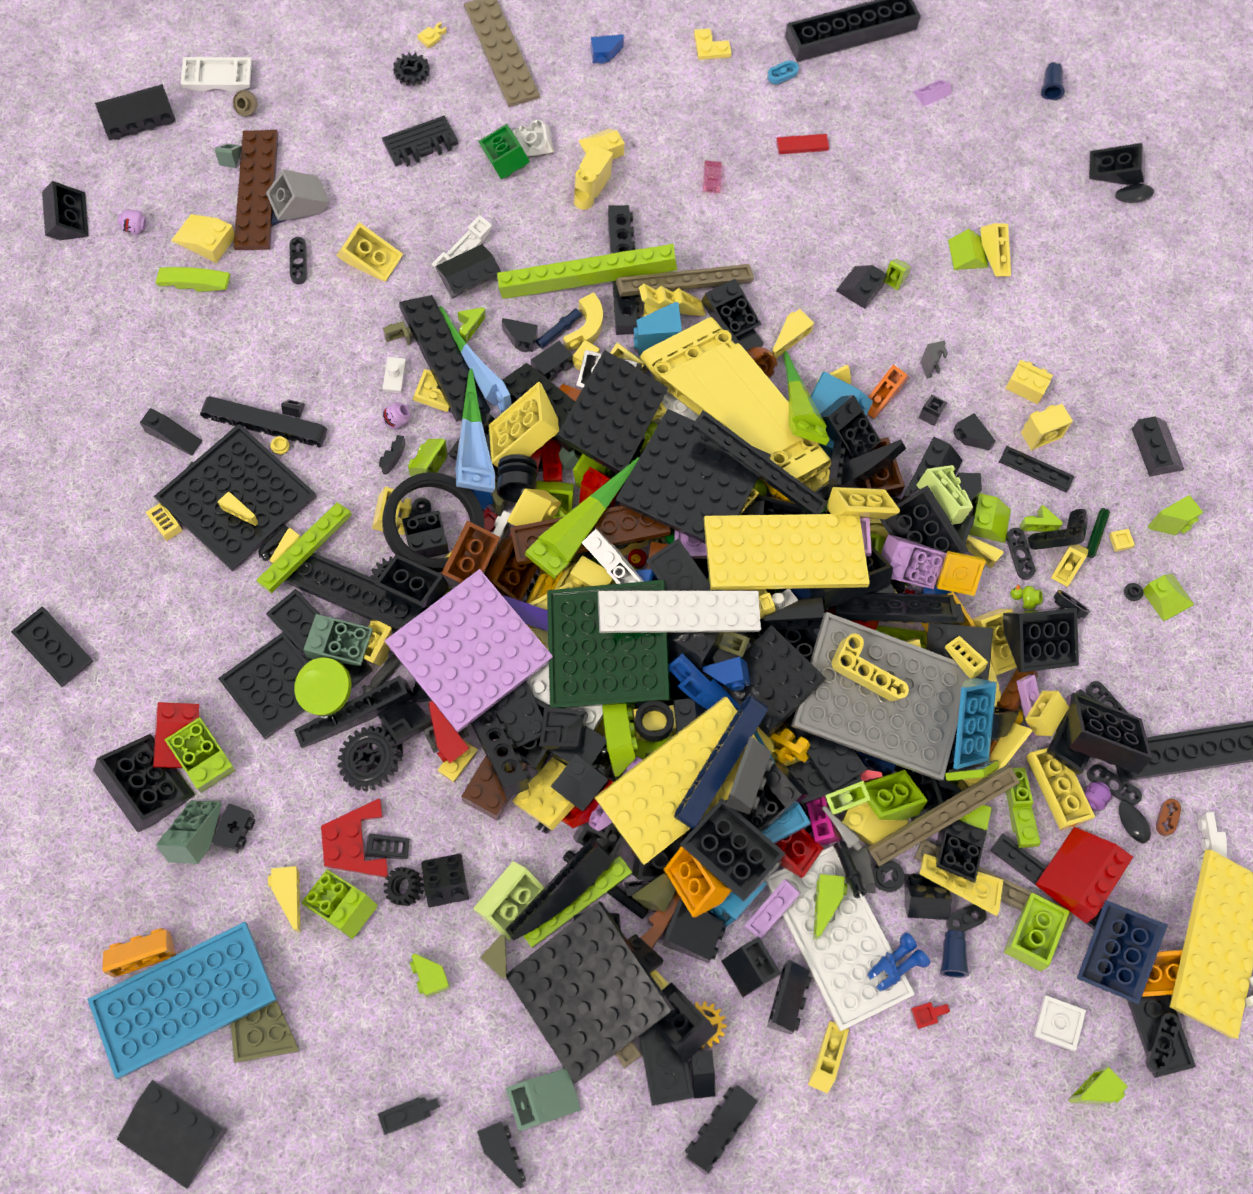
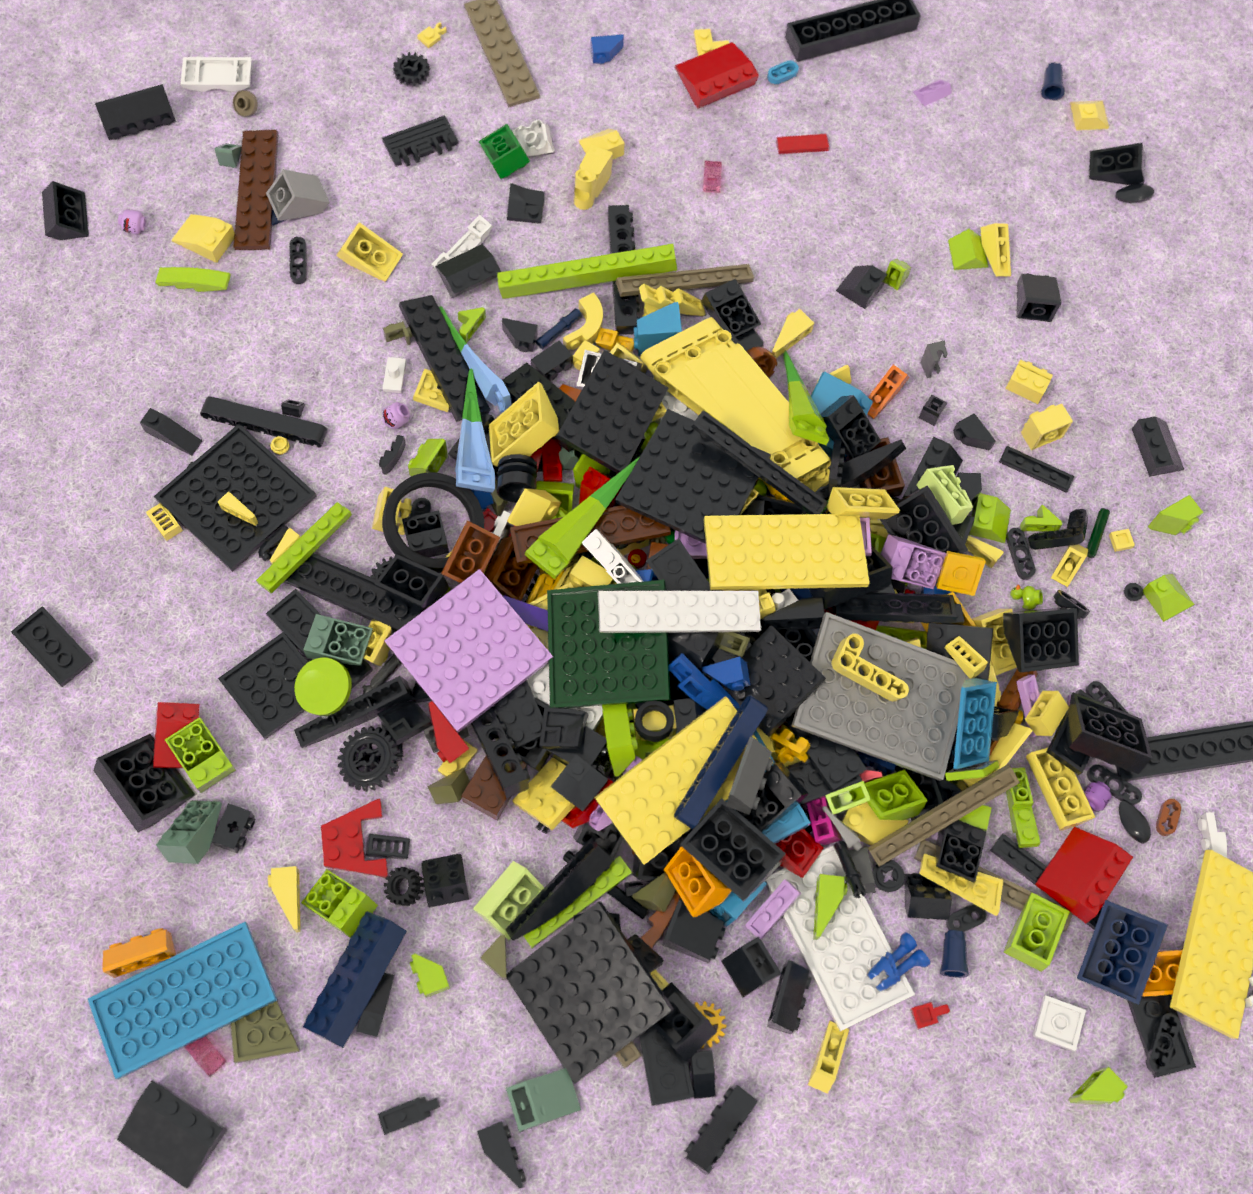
(206, 1055): none -> clear pink slope
(354, 979): none -> dark blue brick
(374, 1011): none -> black slope
(450, 787): none -> olive slope
(525, 204): none -> black plate
(608, 338): none -> yellow slope
(717, 74): none -> red slope
(1037, 297): none -> black slope
(1089, 115): none -> light yellow slope

